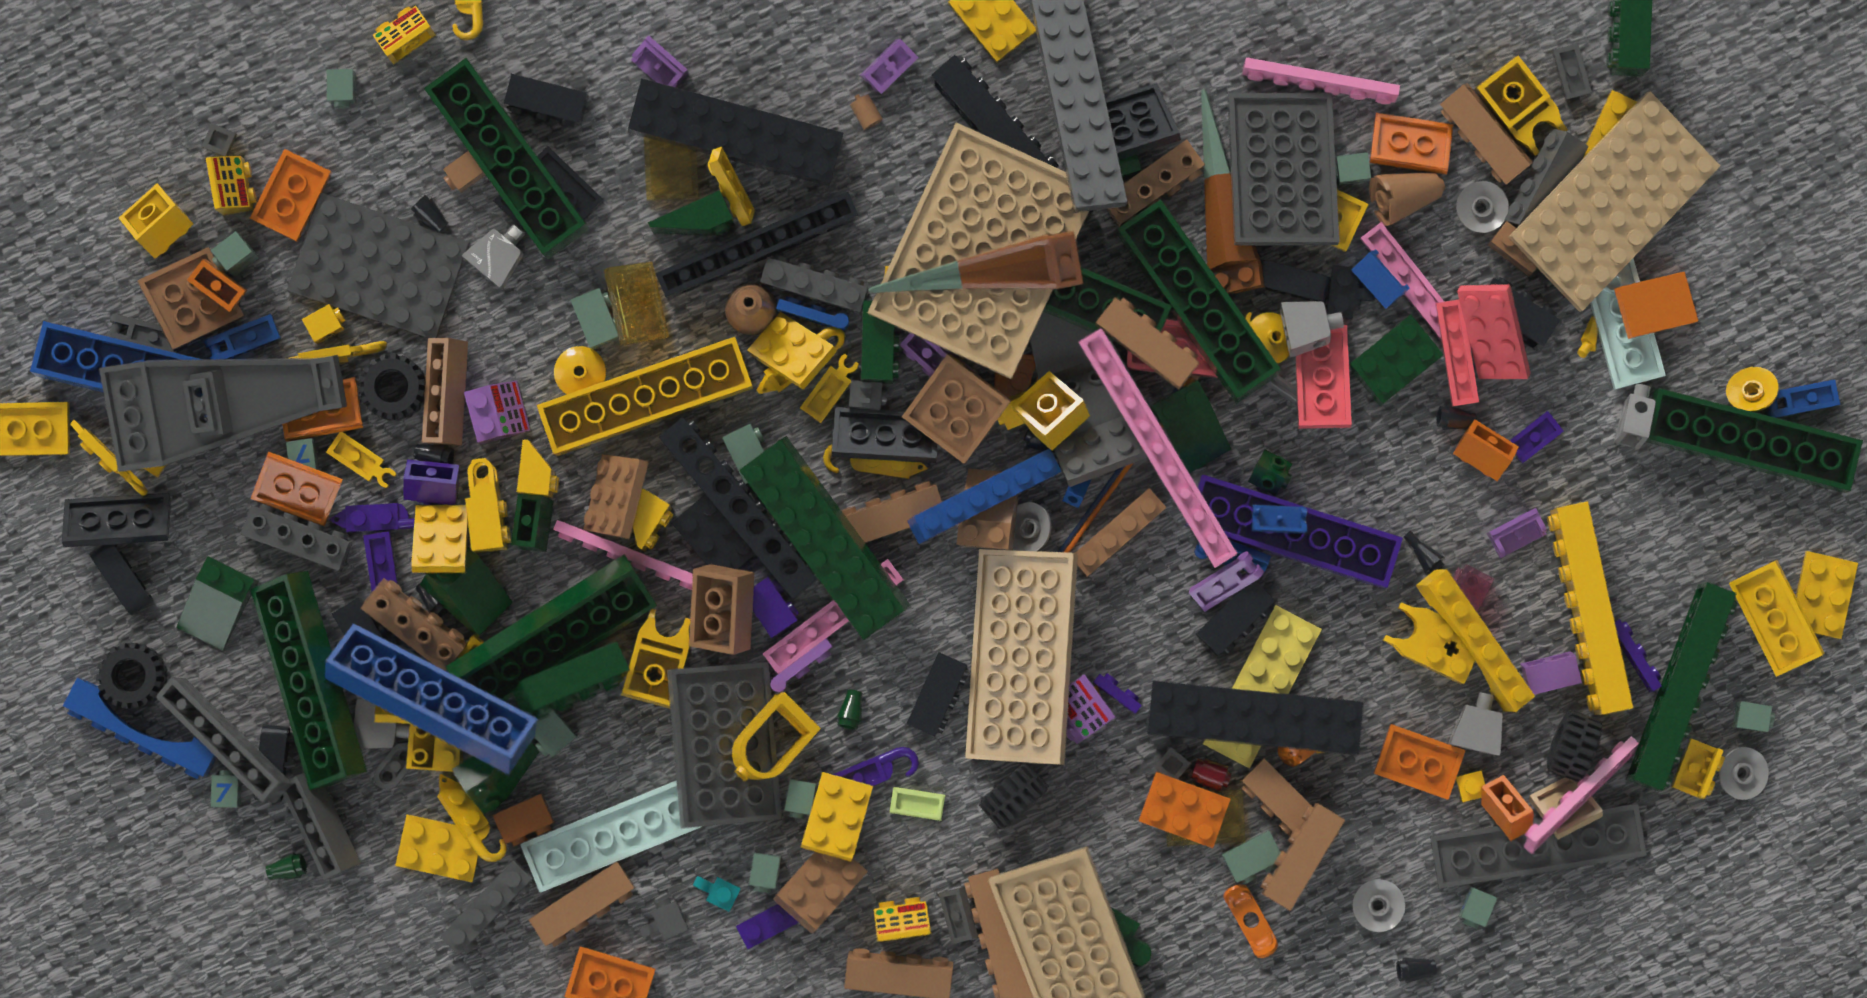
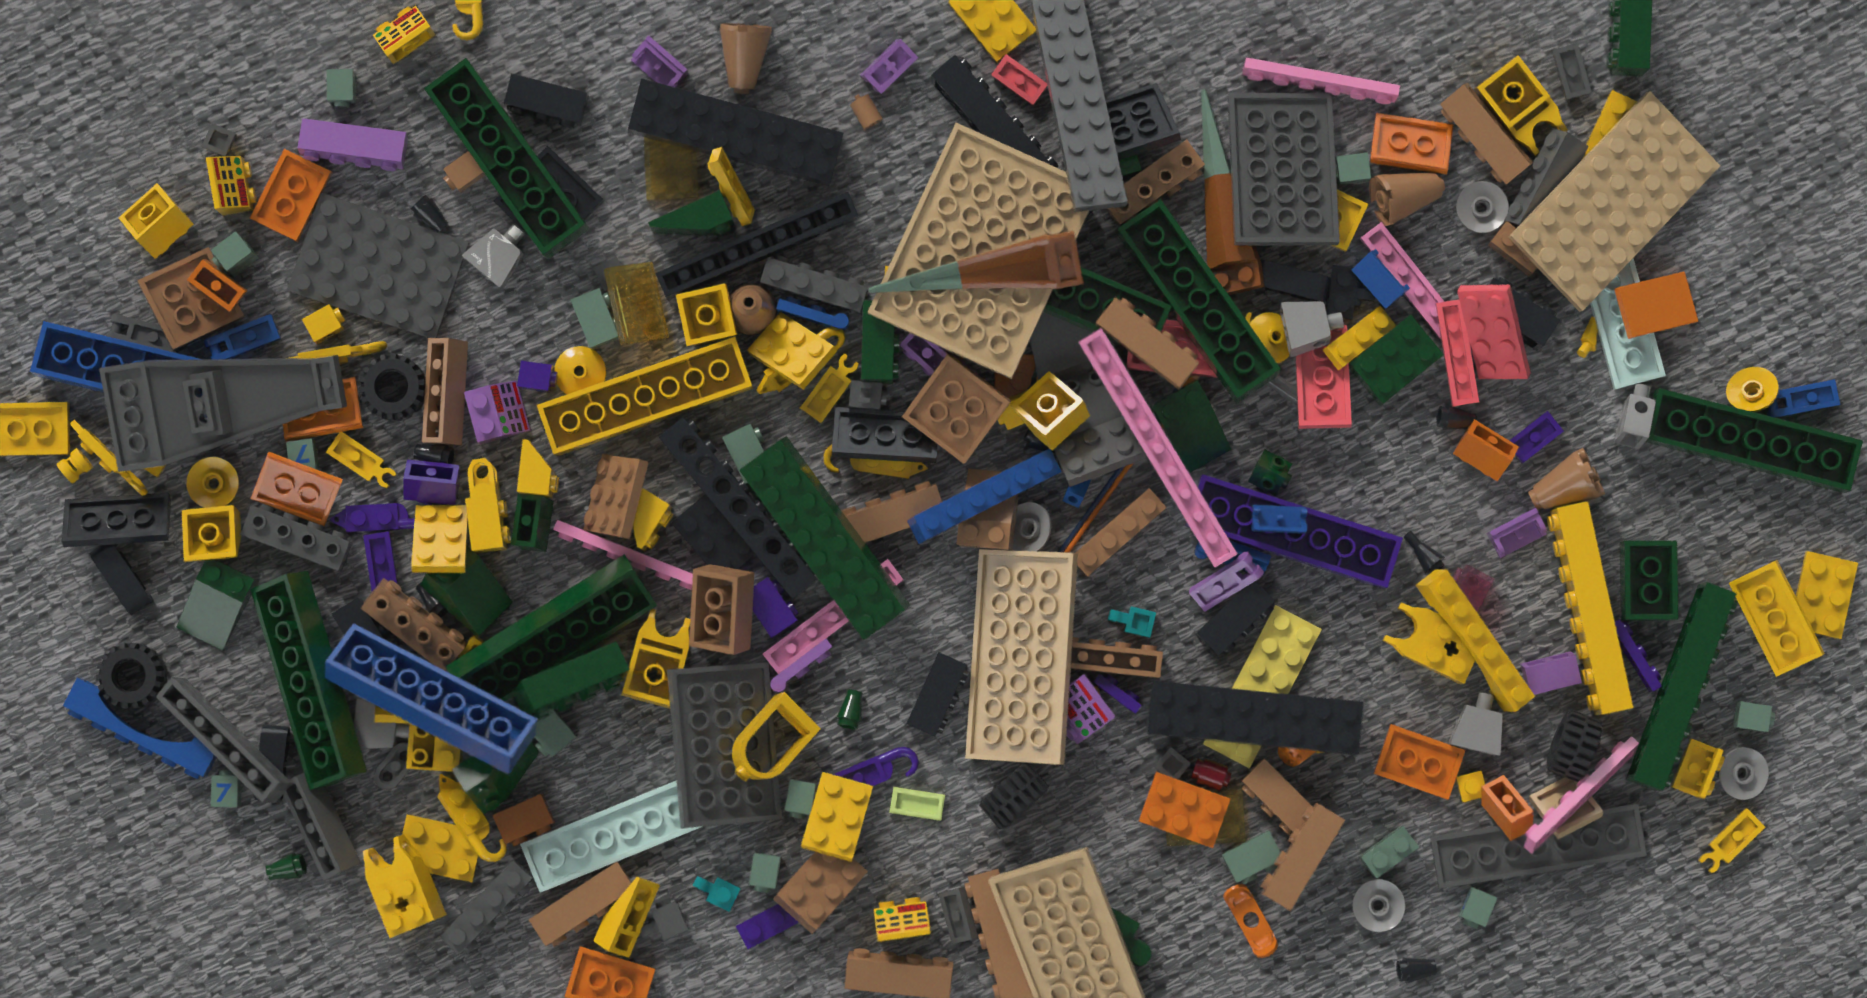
(79, 461): none -> yellow wheel
(199, 482): none -> yellow dish
(211, 533): none -> yellow slope
(352, 144): none -> medium lavender brick
(402, 883): none -> yellow brick
(536, 376): none -> dark purple brick
(626, 917): none -> yellow slope
(706, 315): none -> yellow slope
(743, 53): none -> medium nougat cone
(1019, 80): none -> coral plate
(1116, 659): none -> medium nougat brick
(1137, 620): none -> teal plate
(1359, 338): none -> yellow plate
(1388, 851): none -> sand green brick
(1568, 483): none -> medium nougat cone
(1648, 581): none -> dark green brick
(1733, 839): none -> yellow plate

